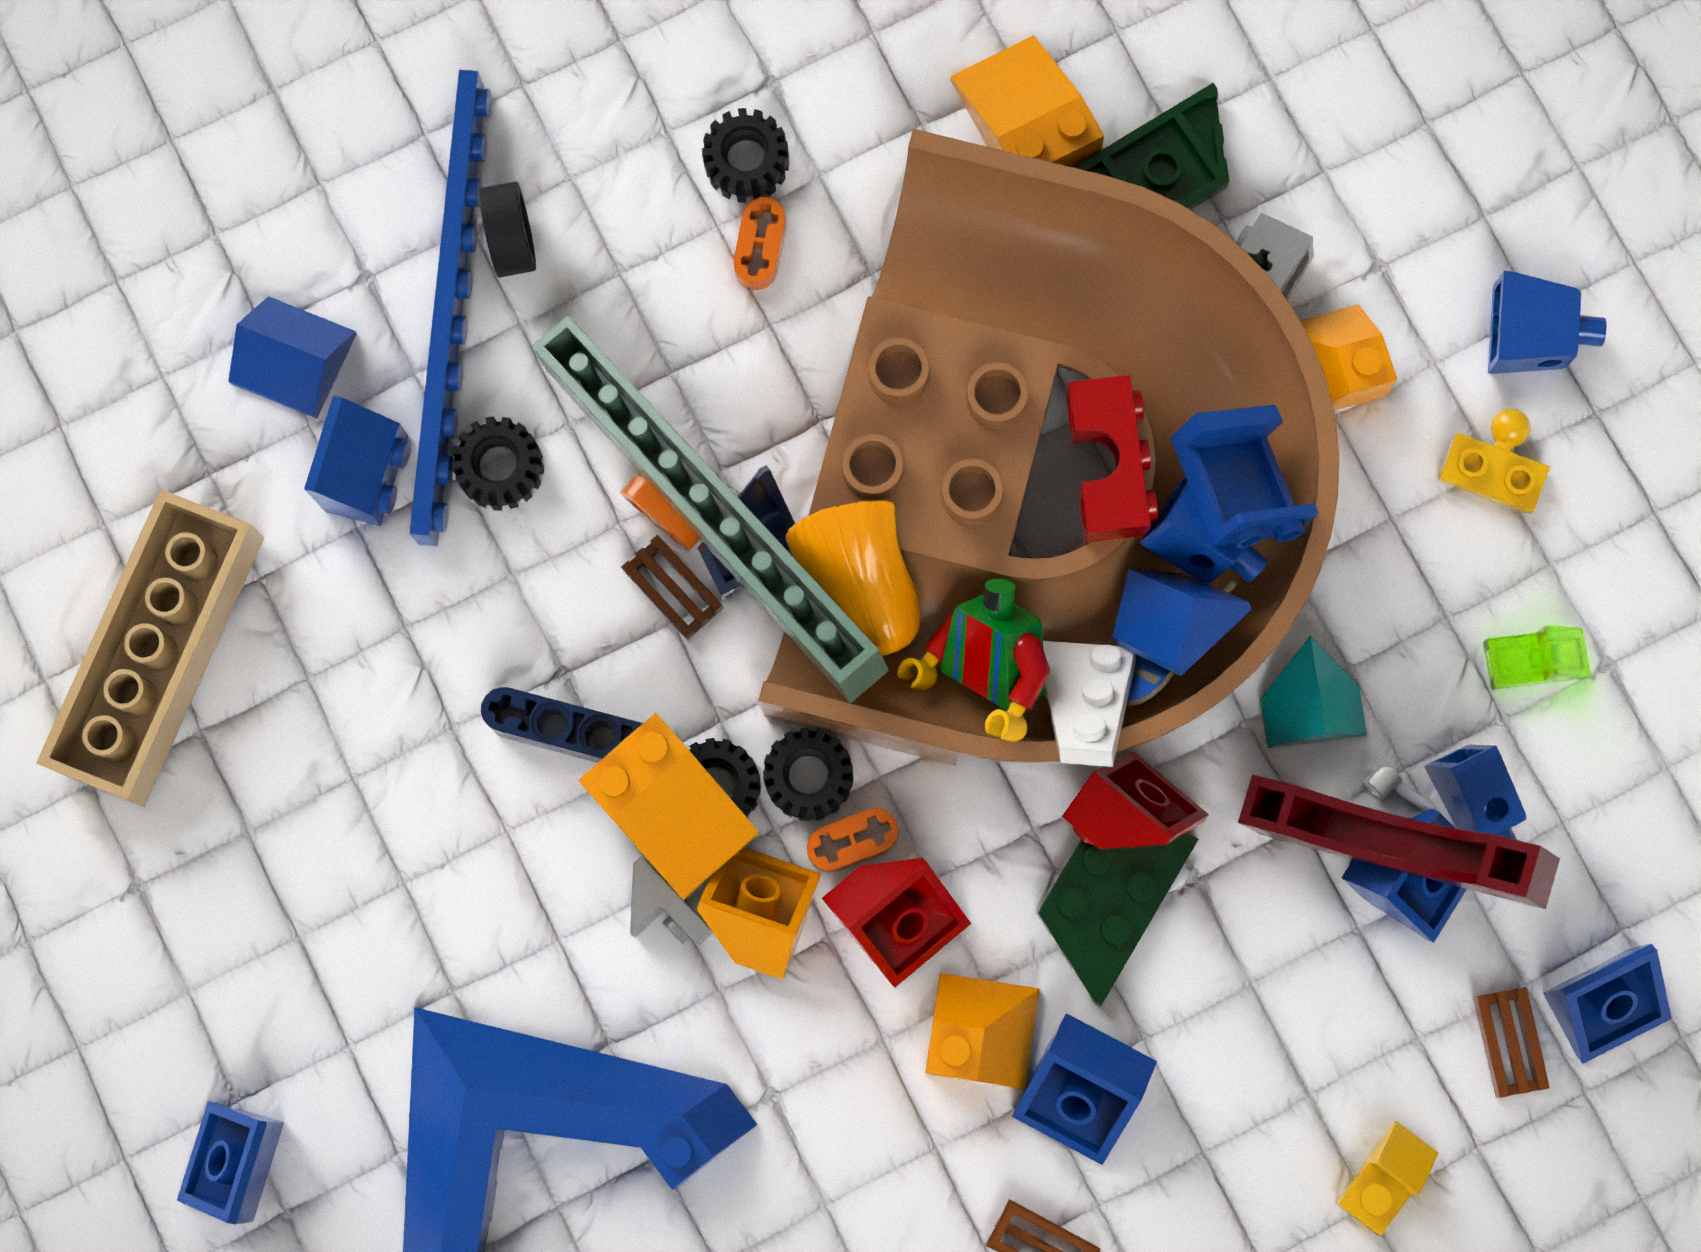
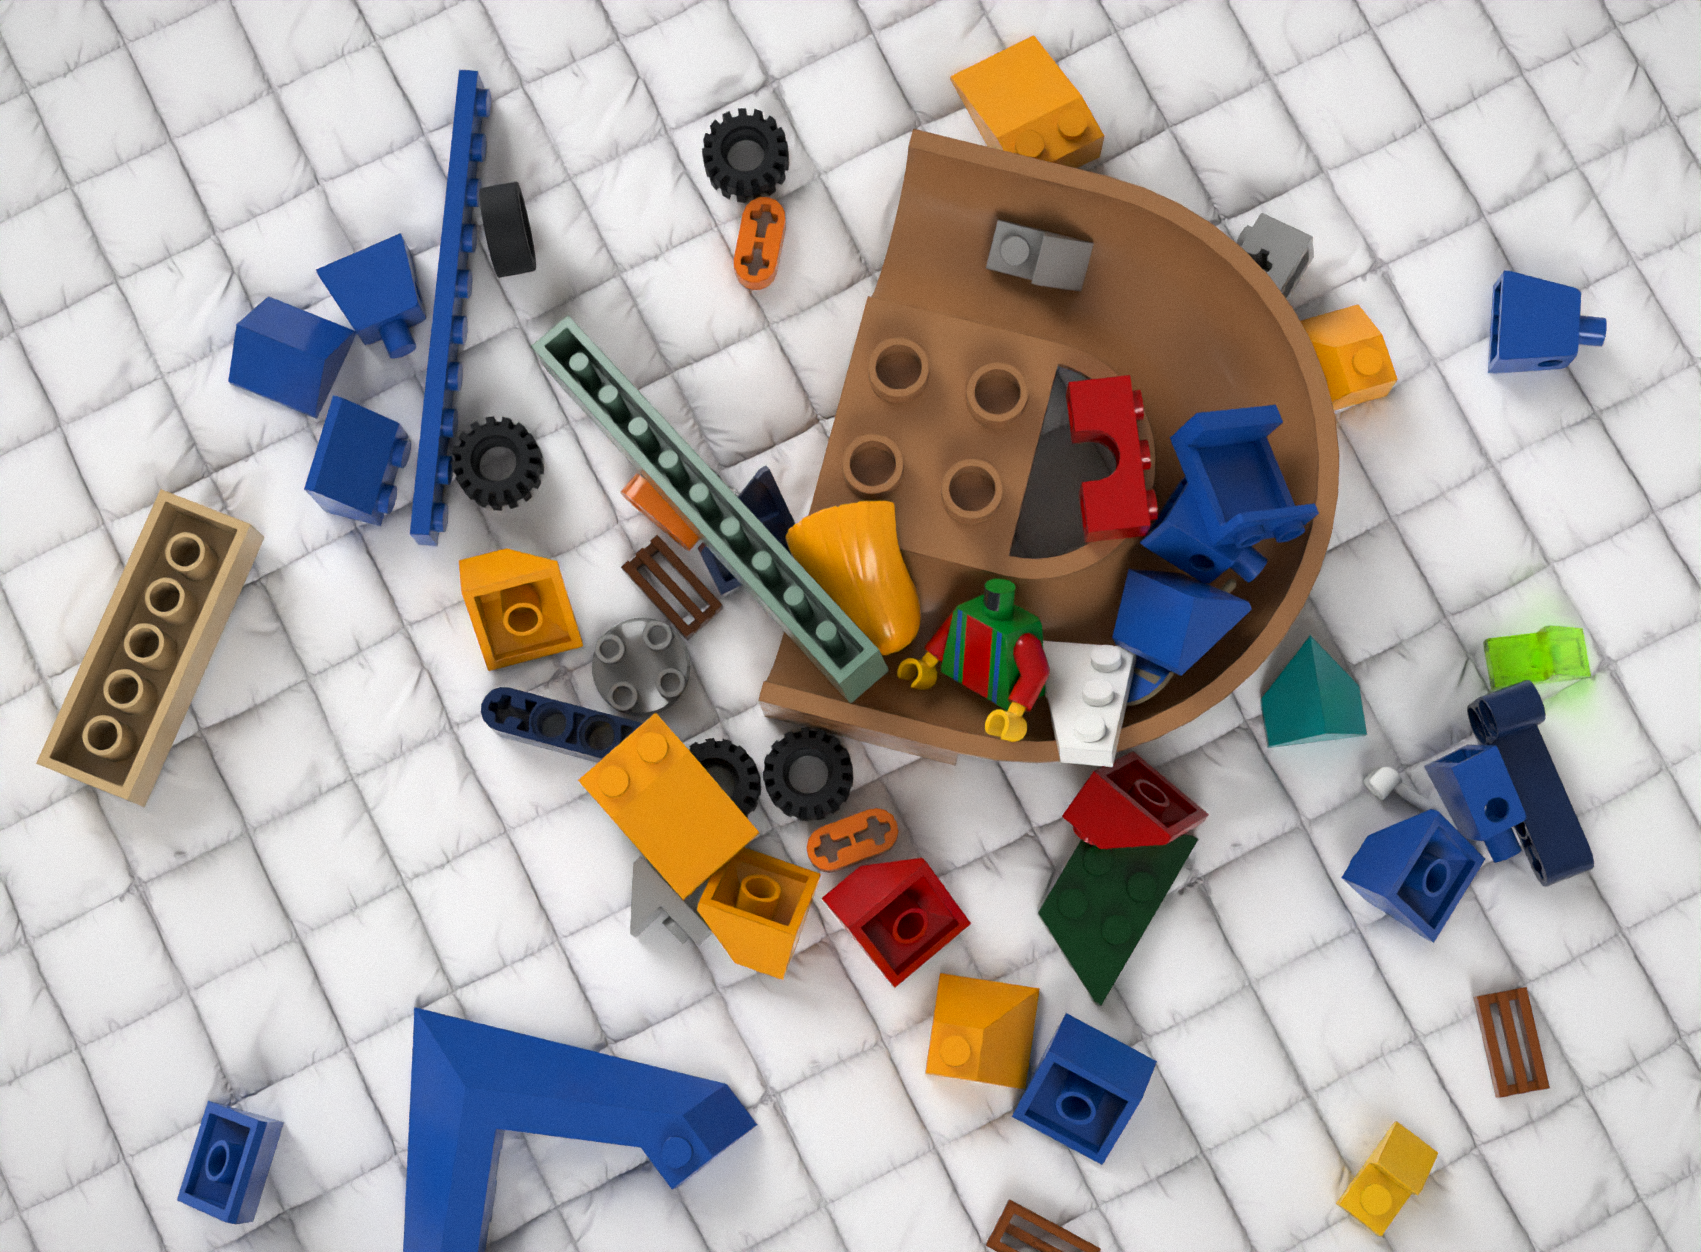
(378, 294): none -> blue torso
(517, 607): none -> light orange slope
(641, 666): none -> light grey dish
(1039, 256): none -> light grey slope
(1173, 153): dark green wing -> none
(1419, 848): dark red arch -> none
(1495, 470): yellow plate -> none
(1552, 830): none -> dark blue beam
(1611, 1002): blue slope -> none

